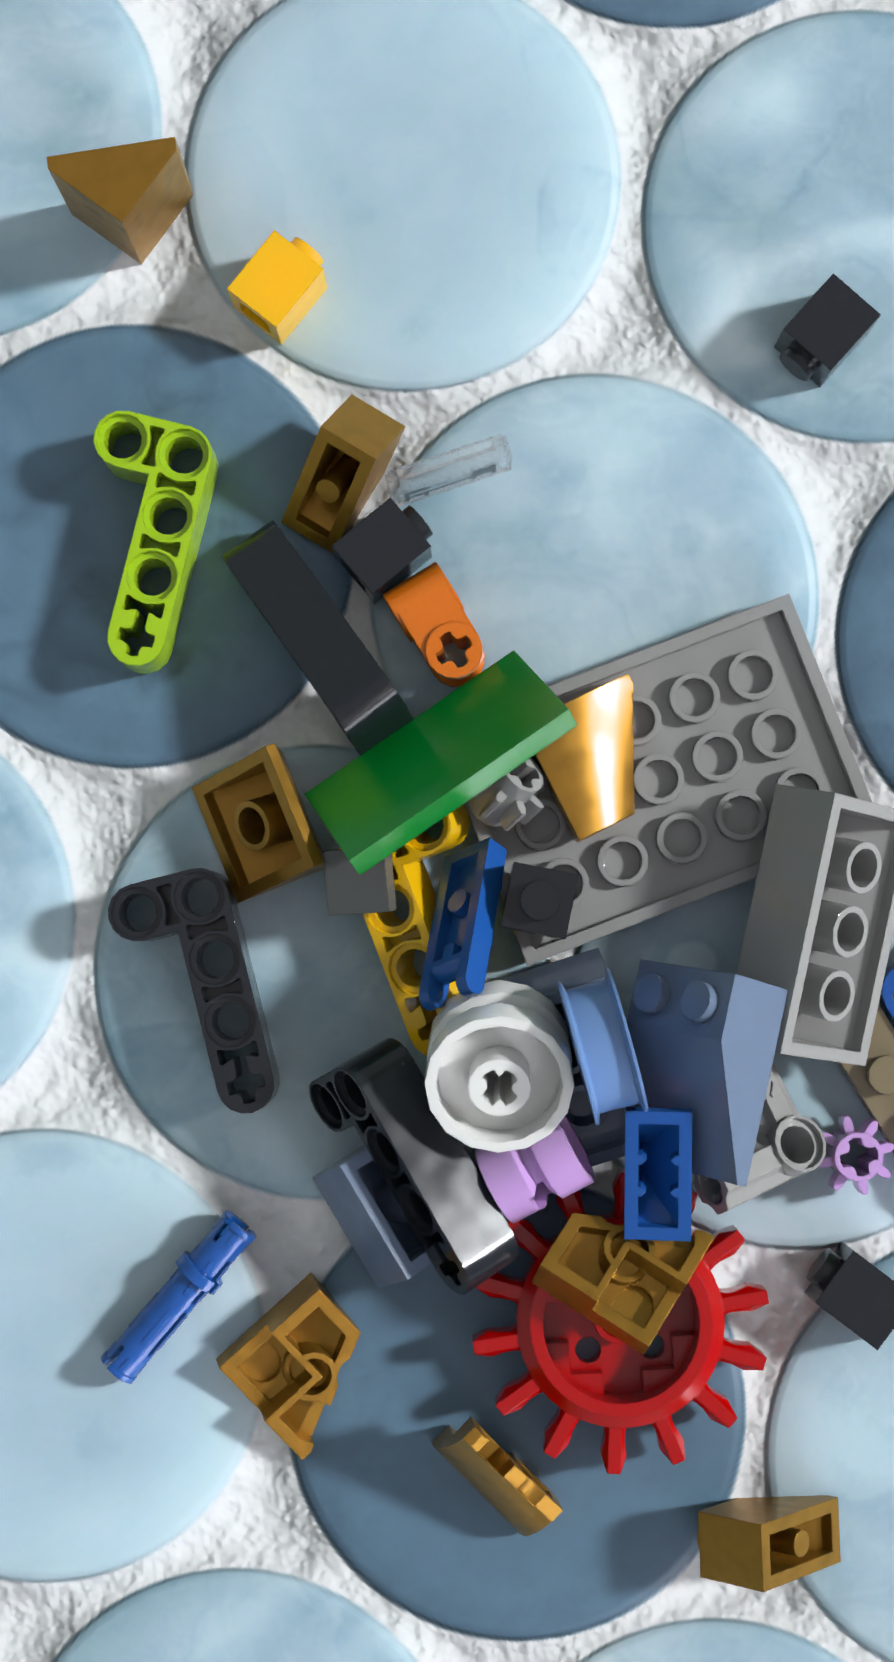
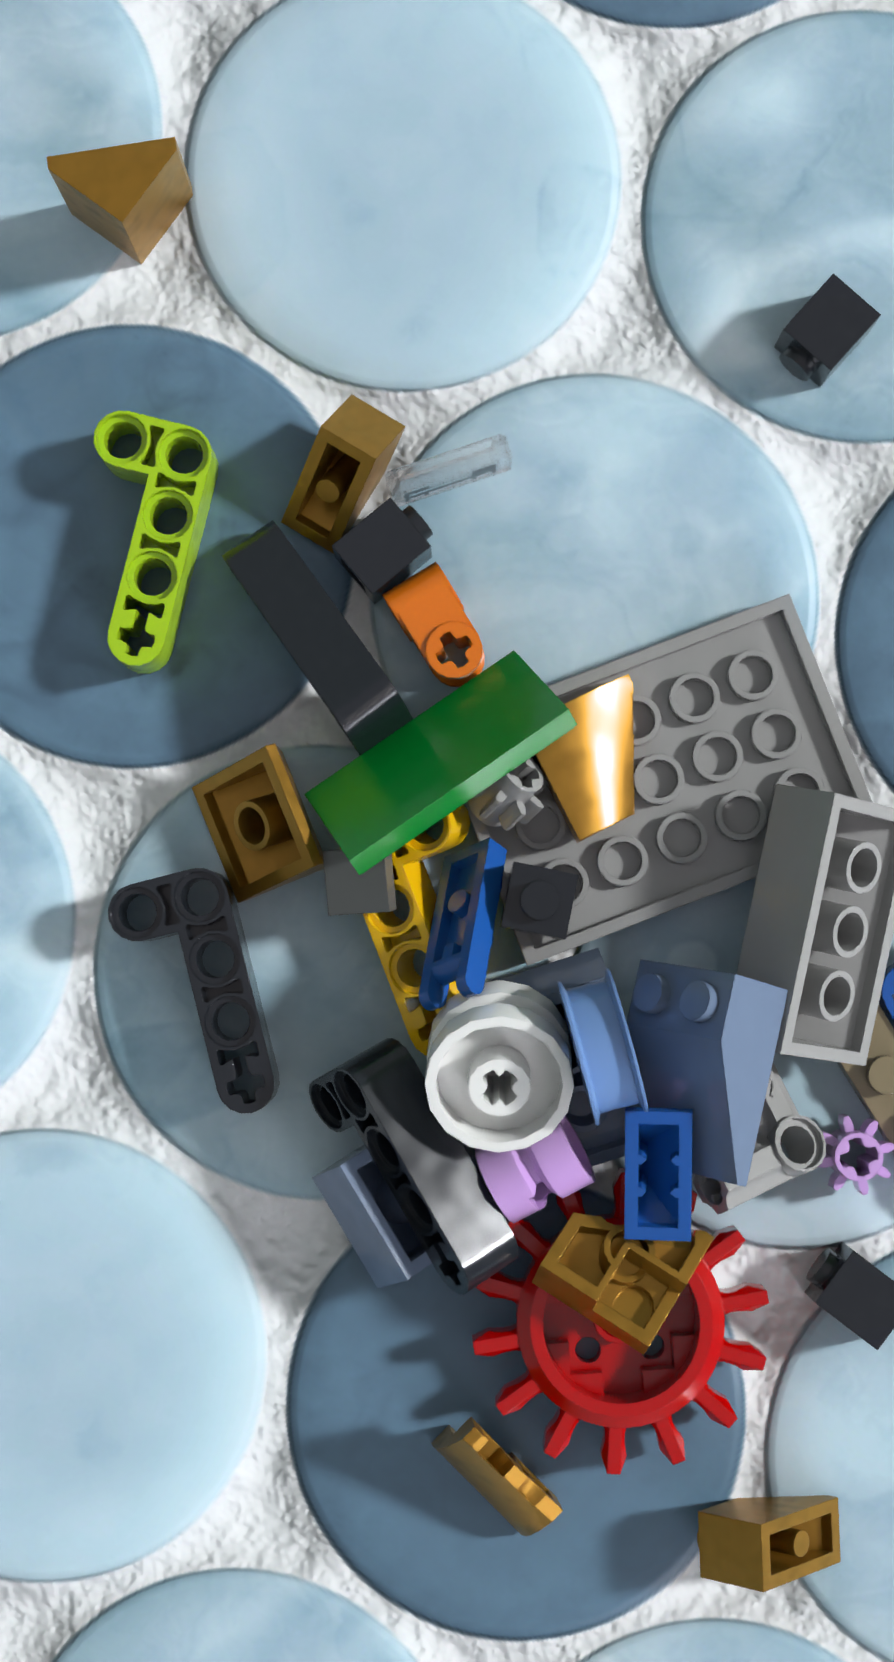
(188, 1285): blue pin -> none
(279, 285): yellow brick -> none
(293, 1361): pearl gold slope -> none

